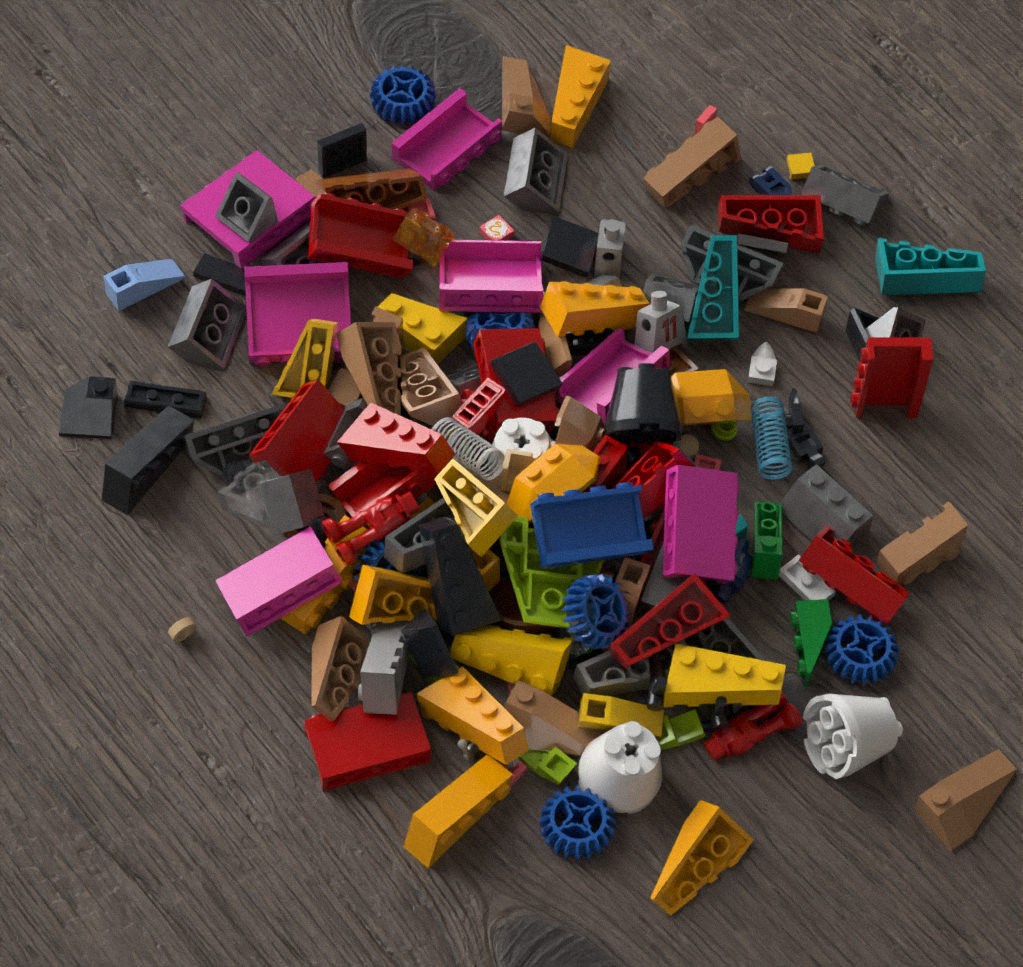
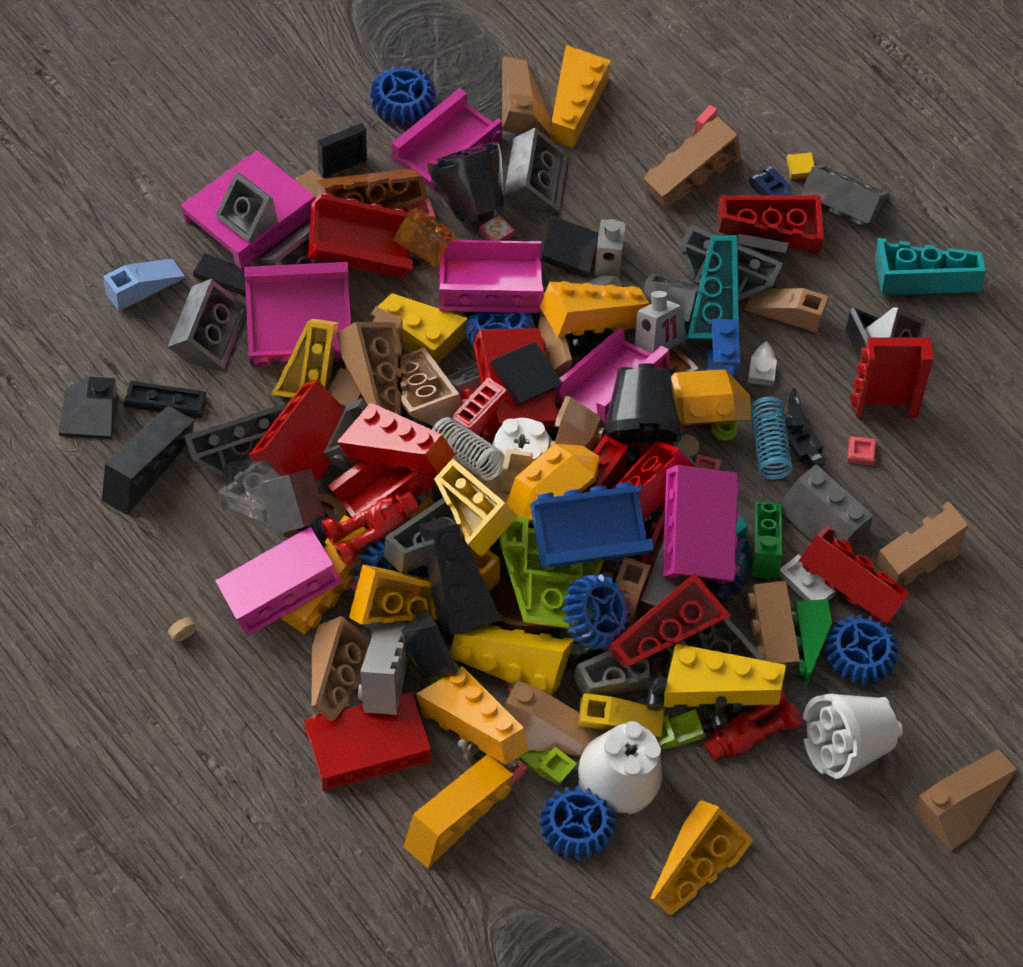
(470, 181): none -> black cone
(725, 346): none -> blue panel
(773, 623): none -> medium nougat wedge
(861, 451): none -> coral tile

